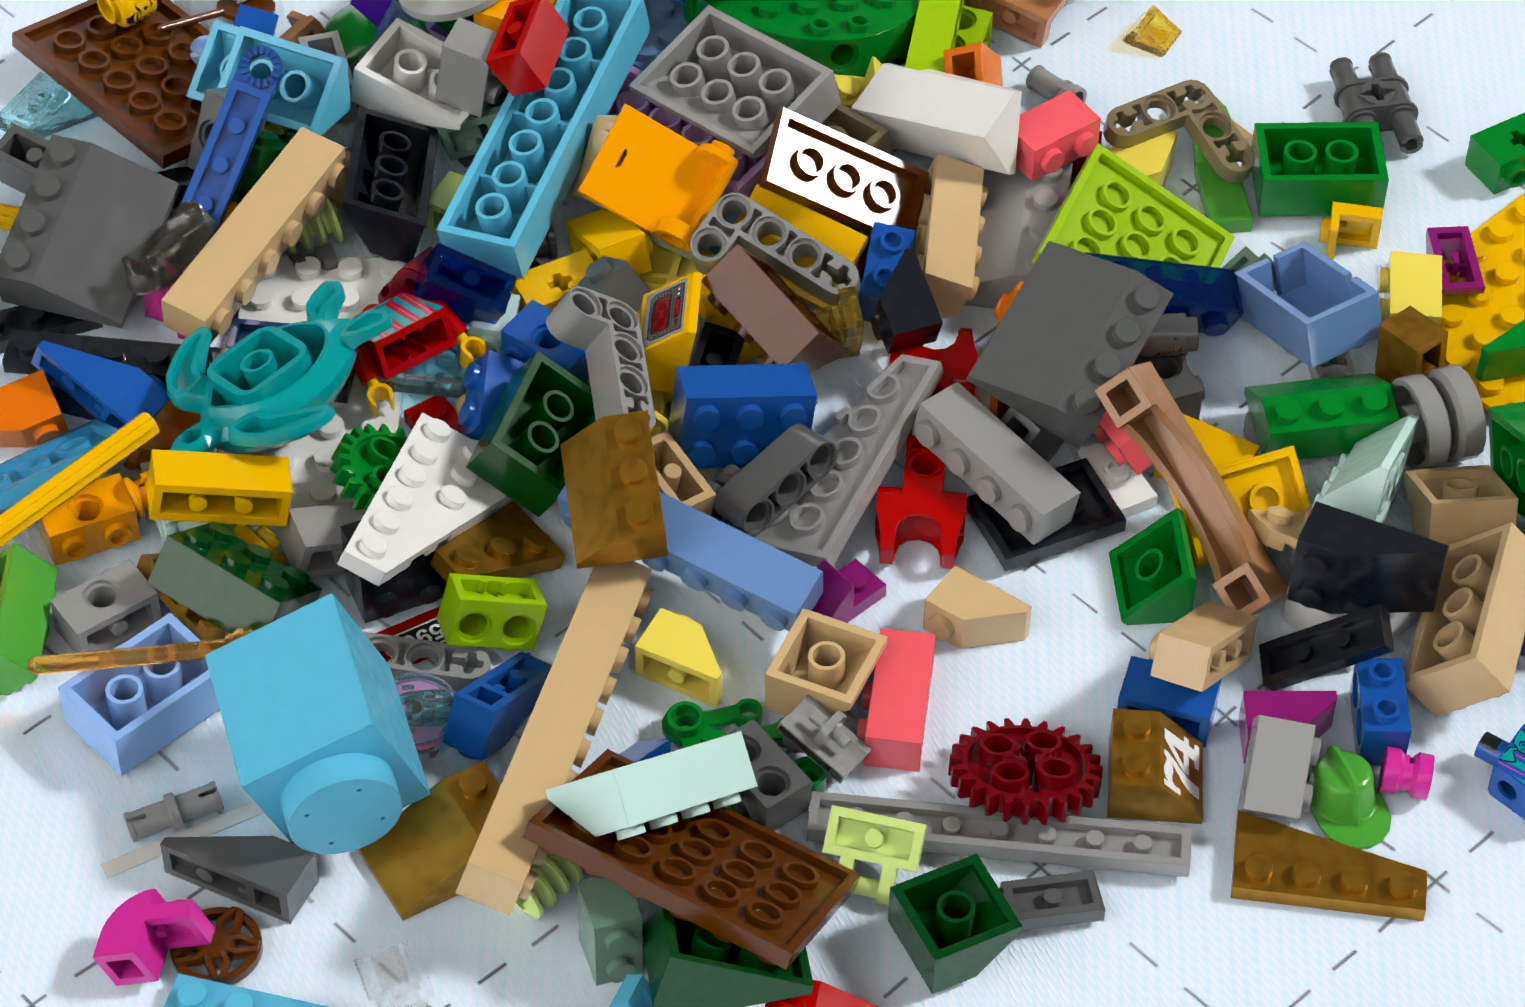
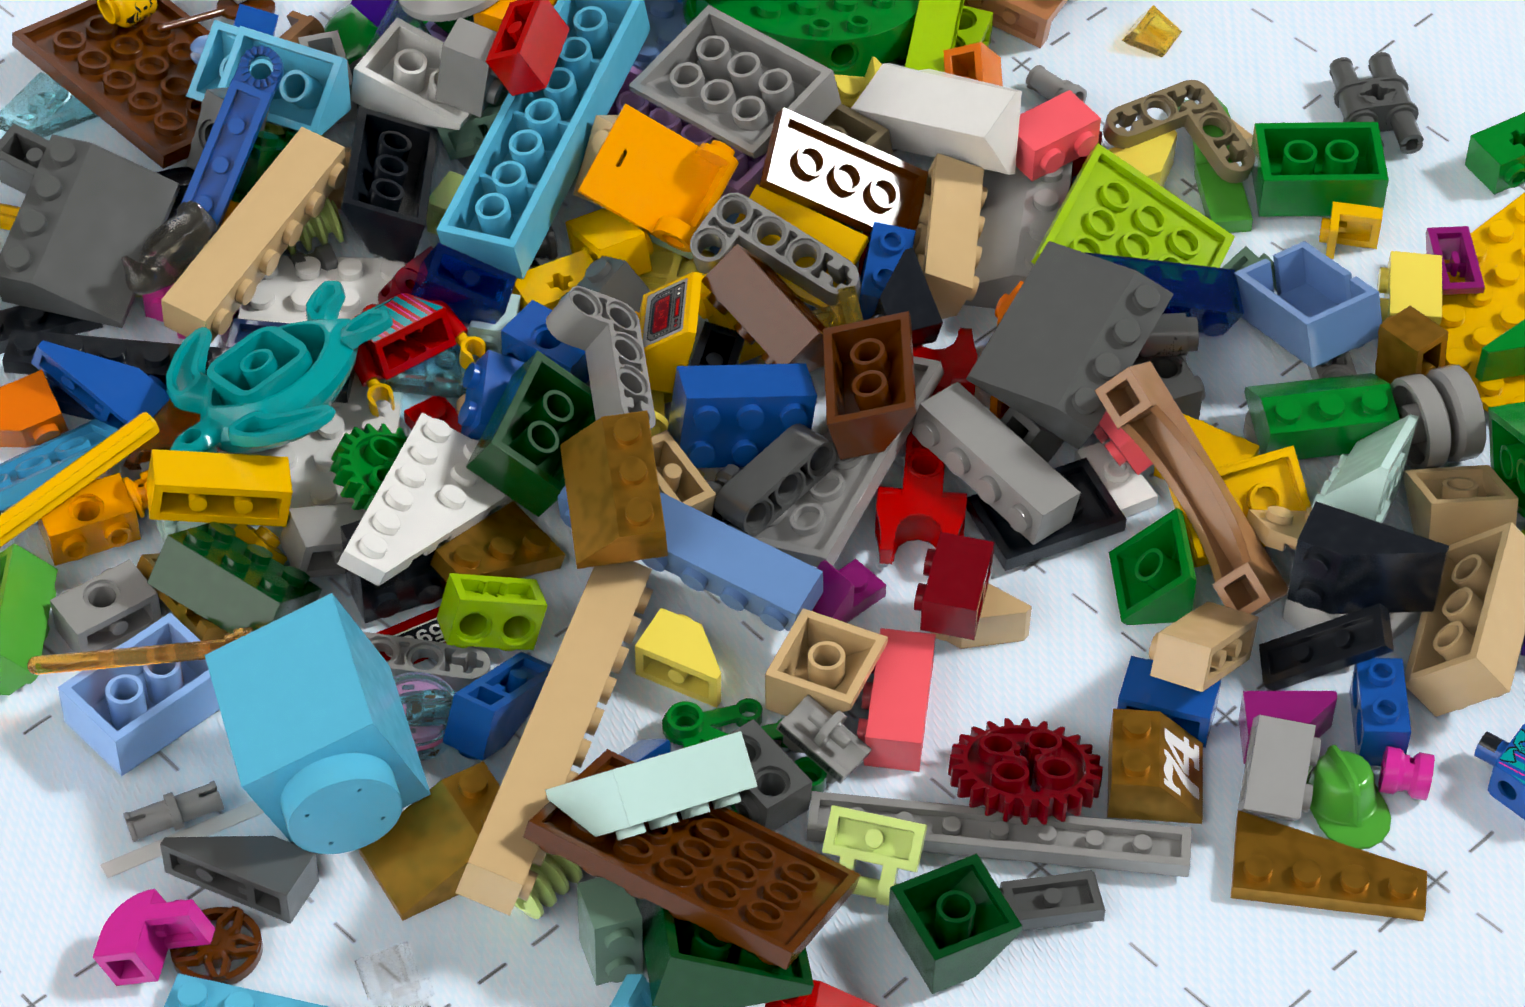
(869, 383): none -> reddish brown slope
(955, 585): none -> dark red brick

